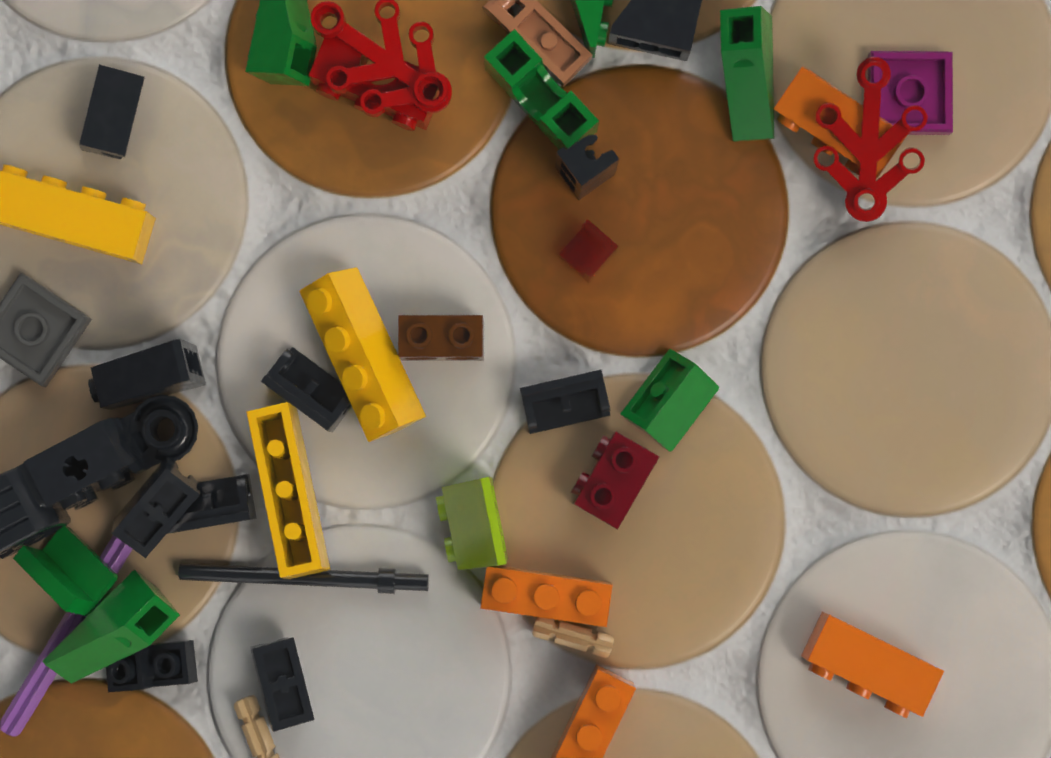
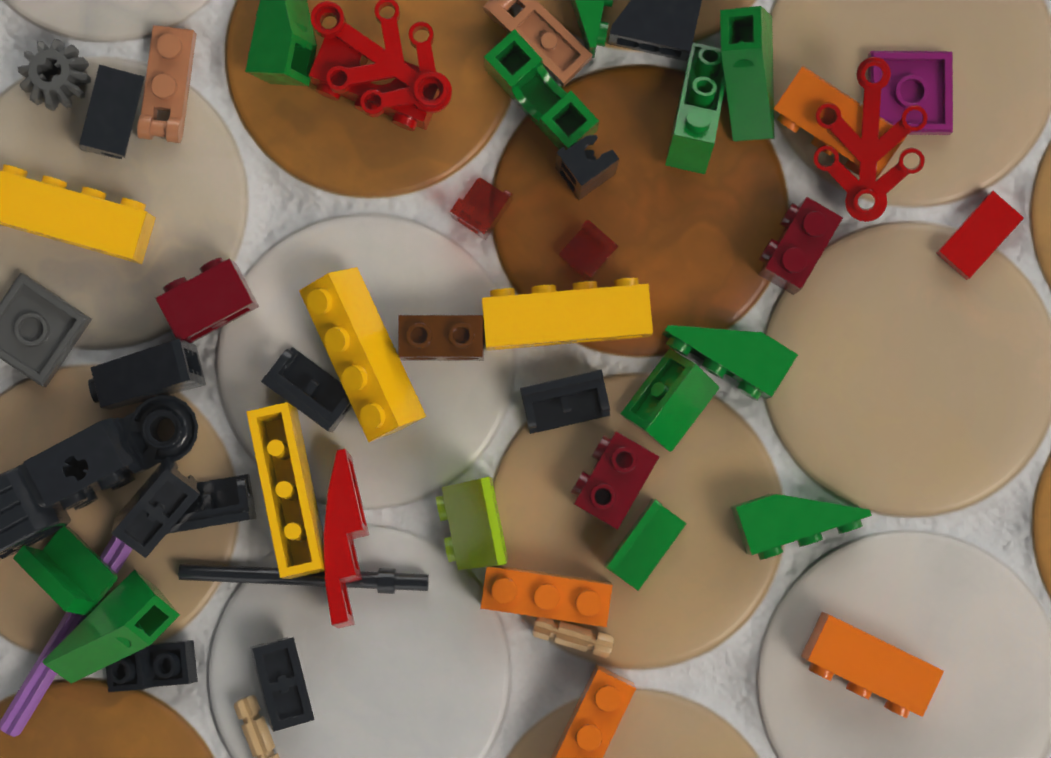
(47, 63): none -> dark grey gear
(167, 83): none -> nougat plate
(206, 300): none -> dark red brick
(343, 523): none -> red slope
(481, 208): none -> clear red panel
(567, 316): none -> yellow brick
(645, 544): none -> green panel
(697, 110): none -> green slope
(743, 355): none -> green slope
(782, 519): none -> green slope
(800, 245): none -> dark red brick
(979, 235): none -> red tile

